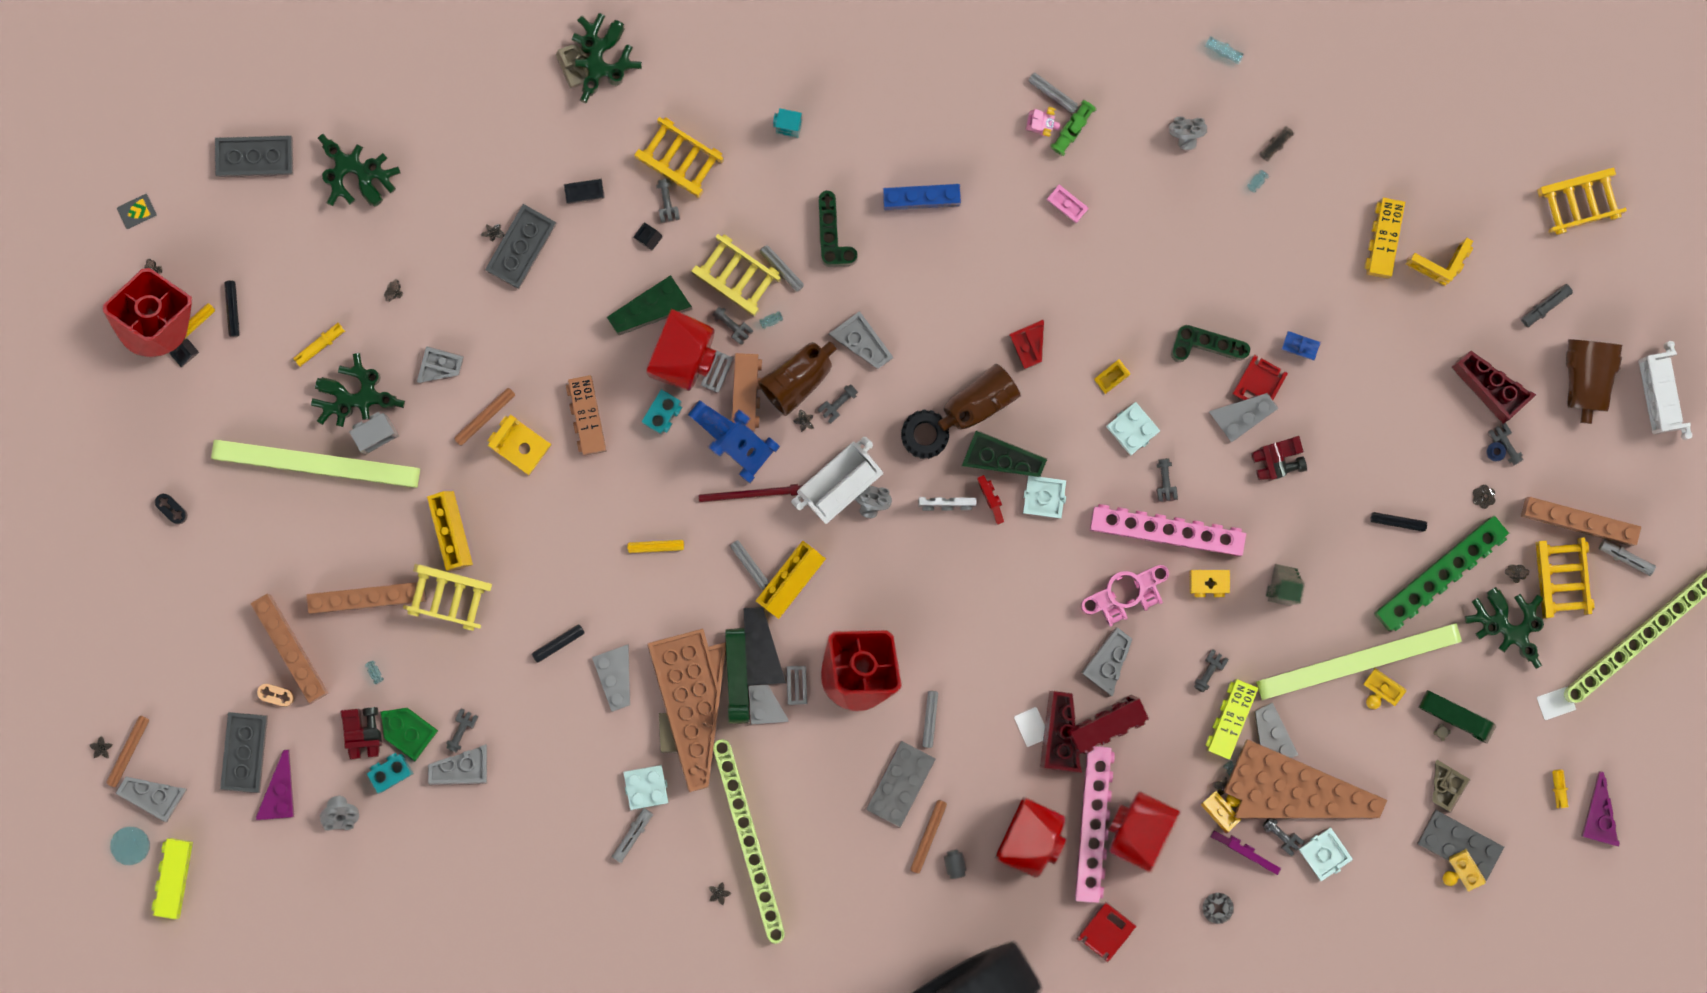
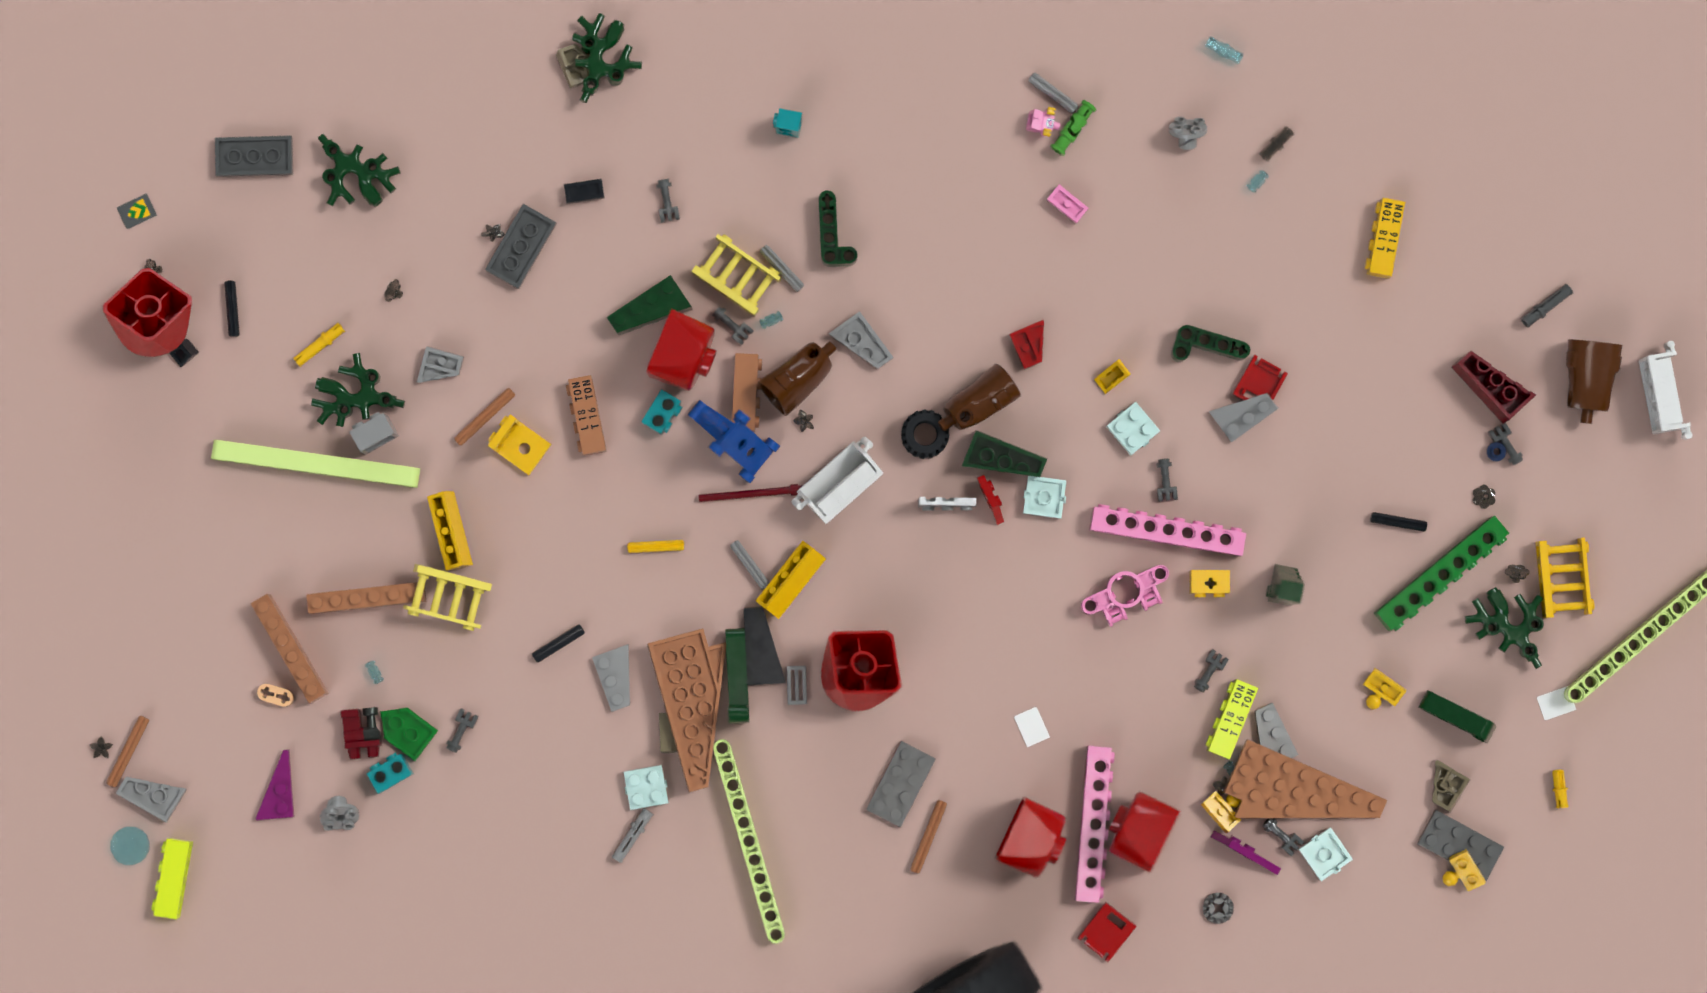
(168, 511): black beam -> none
(200, 317): yellow axle -> none
(244, 752): dark grey plate -> none
(460, 769): light grey wing -> none
(648, 236): black slope -> none
(662, 165): yellow fence -> none
(710, 386): light grey tile -> none
(719, 893): clear smoke plant -> none
(764, 706): light grey wing -> none
(850, 392): dark grey hinge -> none
(873, 500): light grey plate -> none
(921, 197): blue brick -> none
(930, 719): light grey axle -> none
(955, 864): dark grey brick -> none
(1057, 746): dark red wedge -> none
(1107, 662): light grey wing -> none
(1108, 724): dark red wedge -> none
(1274, 459): dark red hips -> none
(1301, 345): blue hips -> none
(1359, 661): yellowish green beam -> none
(1437, 272): yellow bracket -> none
(1442, 732): dark tan piece -> none
(1581, 521): nougat brick -> none
(1586, 183): yellow fence -> none
(1599, 820): magenta wing -> none
(1620, 554): light grey pin -> none

